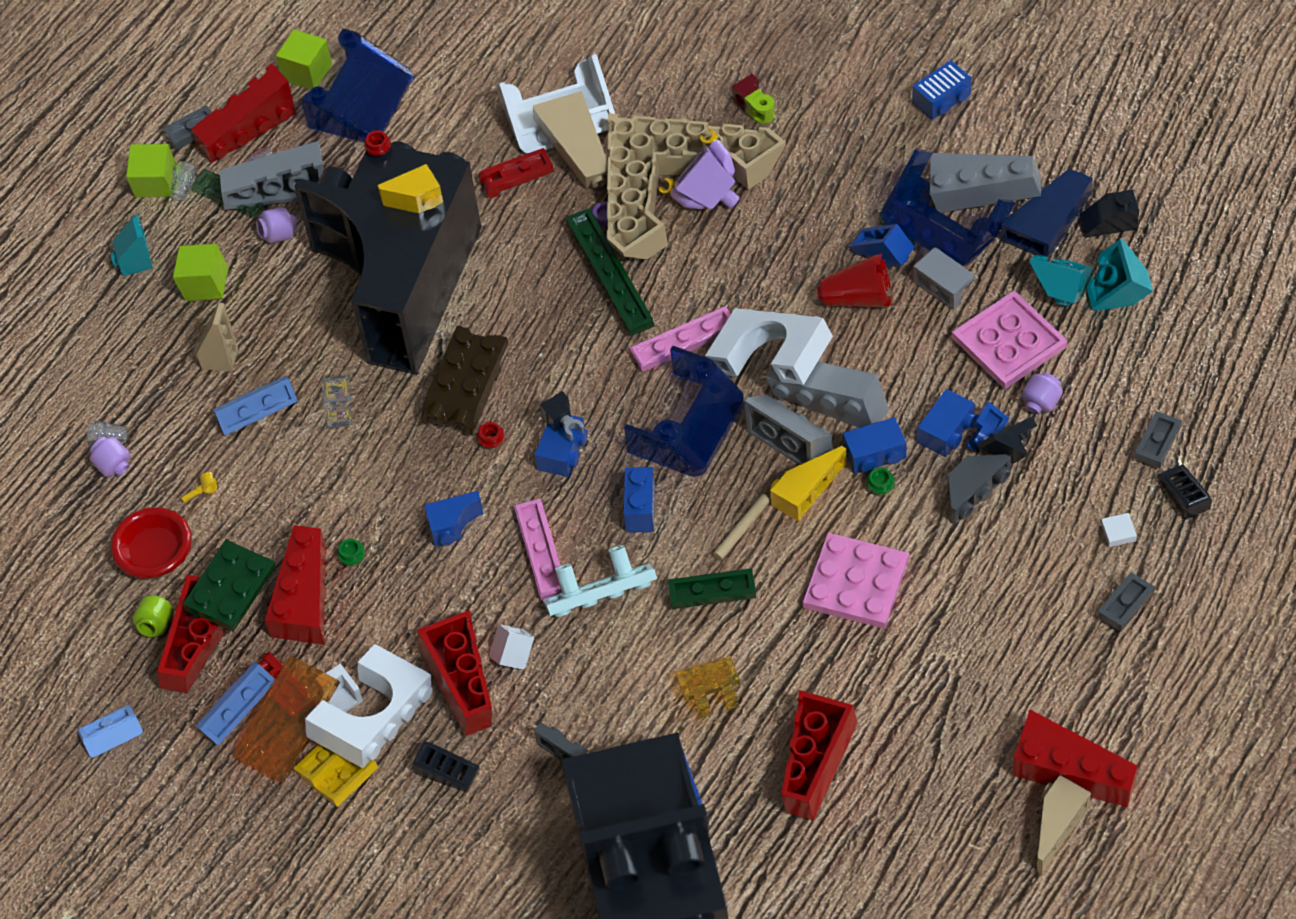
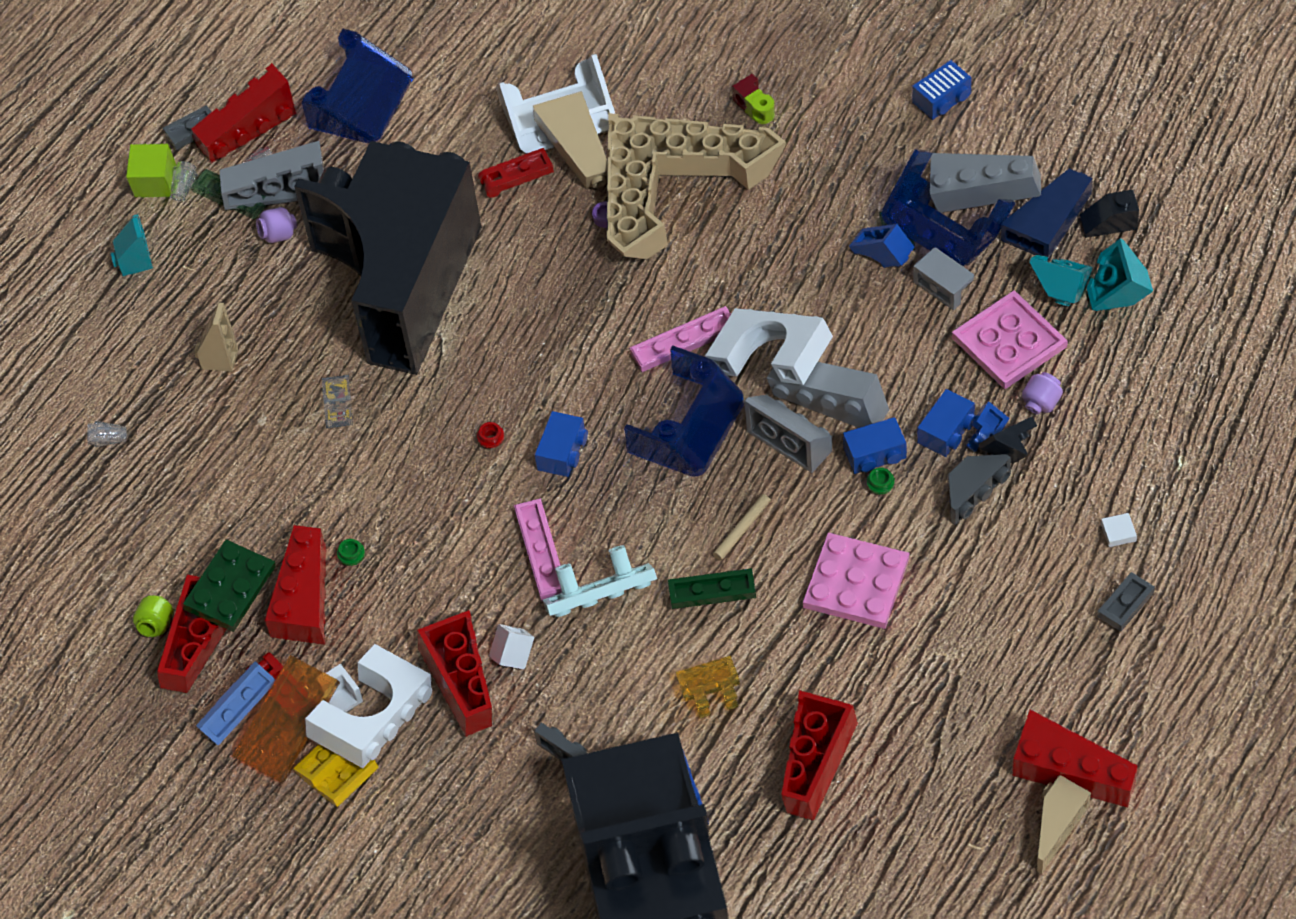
(110, 456): lavender head -> none
(110, 731): light blue slope -> none
(151, 542): red piece -> none
(200, 272): lime head -> none
(208, 486): yellow hand -> none
(255, 405): medium blue plate -> none
(304, 59): lime head -> none
(377, 143): red plate -> none
(412, 191): yellow slope -> none
(448, 758): black slope -> none
(451, 515): blue arch -> none
(464, 379): dark brown piece -> none
(557, 415): black piece -> none
(610, 272): dark green plate -> none
(639, 499): blue brick -> none
(706, 178): lavender torso -> none
(805, 483): yellow slope -> none
(858, 285): red cone -> none
(1158, 439): dark grey plate -> none
(1187, 508): black slope -> none

